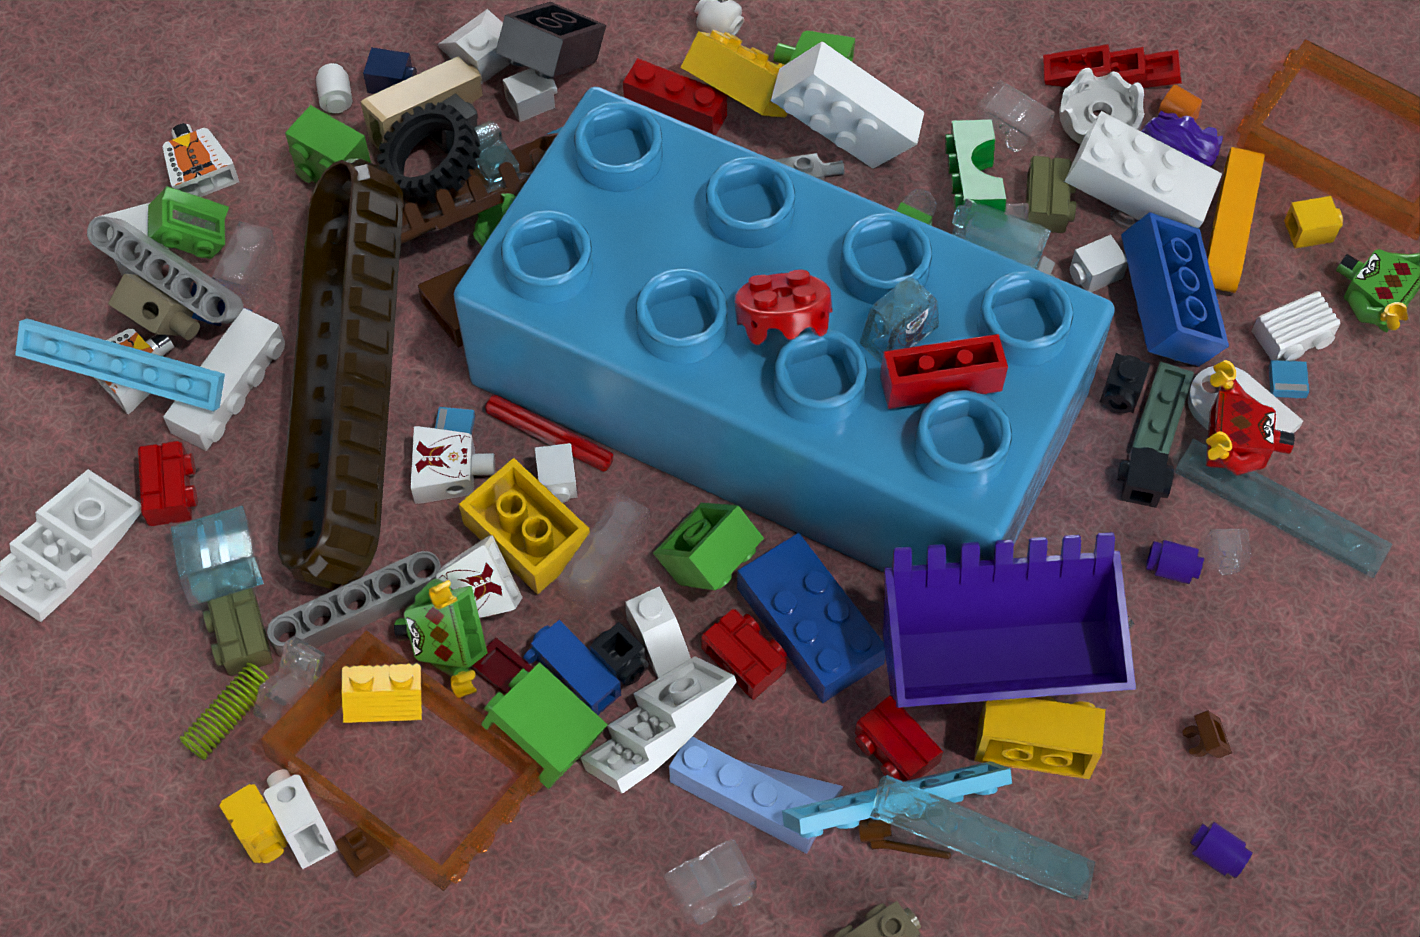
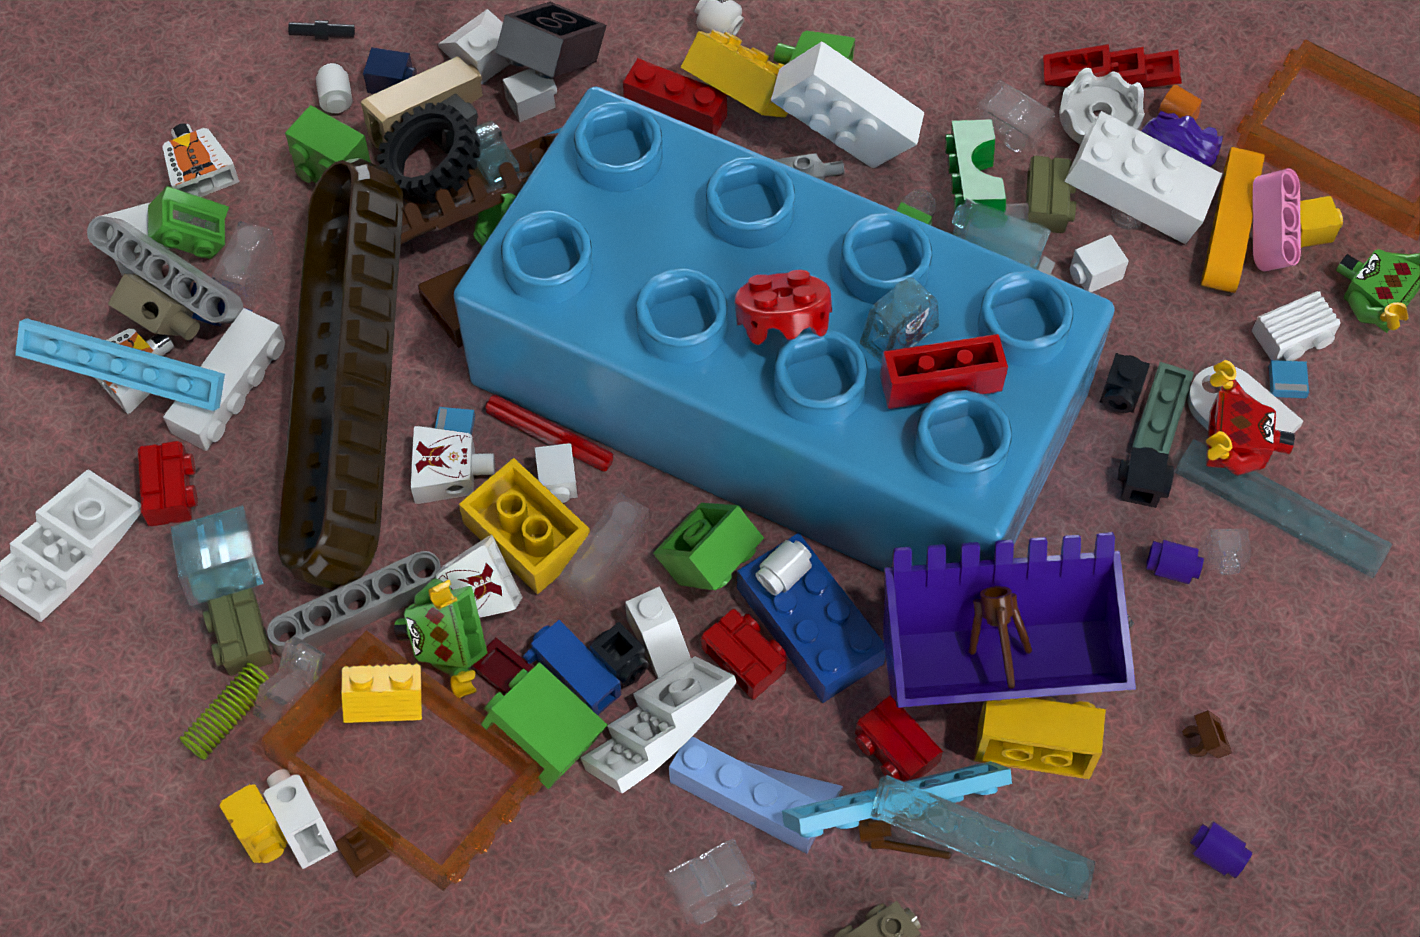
(321, 29): none -> black bar
(784, 567): none -> white brick
(997, 606): none -> reddish brown plant
(1174, 290): blue brick -> none
(1276, 220): none -> bright pink beam

